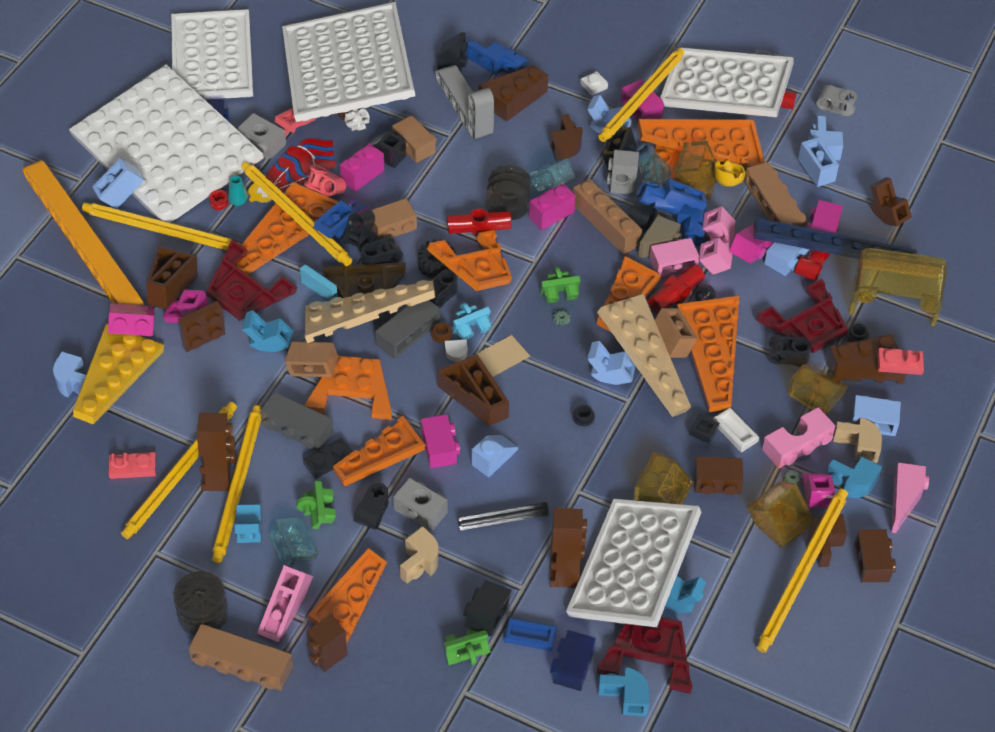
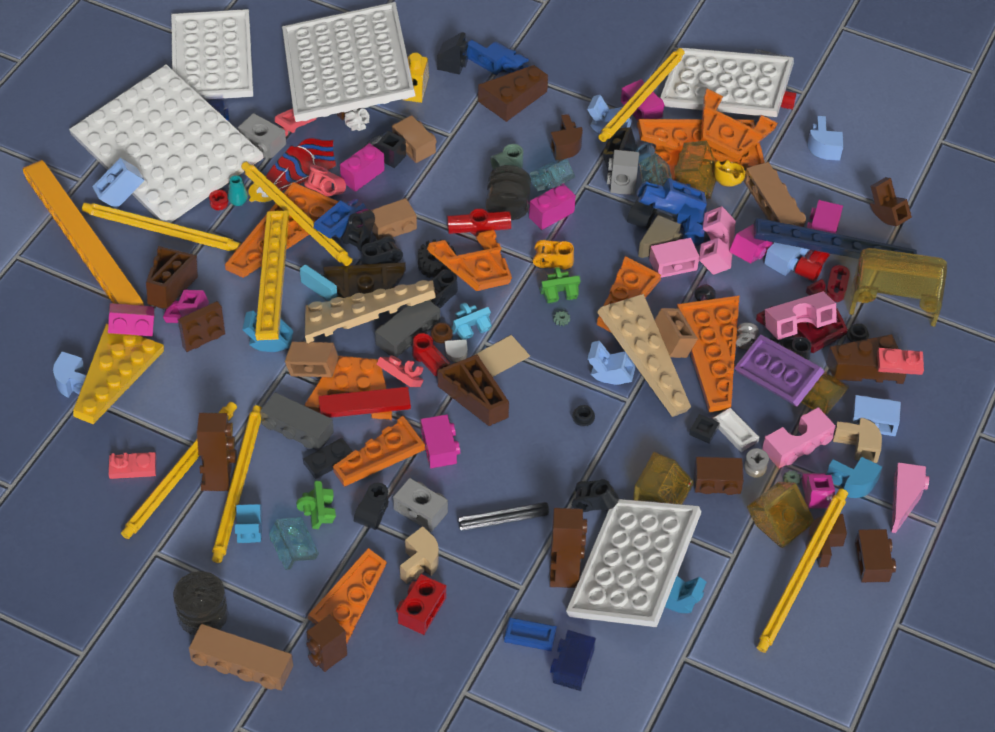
(238, 291): dark red wing -> none
(272, 275): none -> yellow plate
(284, 603): bright pink slope -> none
(365, 402): none -> red tile
(403, 373): none -> coral plate
(420, 72): none -> yellow torso
(424, 604): none -> red brick
(428, 354): none -> red piece
(466, 647): bright green hips -> none
(472, 108): light grey beam -> none
(487, 607): black brick -> none
(492, 453): light blue slope -> none
(511, 155): none -> sand green piece
(554, 254): none -> light orange piece
(594, 83): white plate -> none
(595, 494): none -> black piece
(607, 216): medium nougat brick -> none
(631, 687): dark azure brick -> none
(653, 644): dark red wing -> none
(676, 288): red piece -> none
(727, 133): none -> orange wing
(747, 335): none -> light grey wheel
(752, 466): none -> light grey wheel
(779, 370): none -> medium lavender plate
(816, 309): none -> bright pink arch
(818, 162): light blue brick -> none
(835, 99): light grey piece -> none
(841, 284): none -> dark red beam

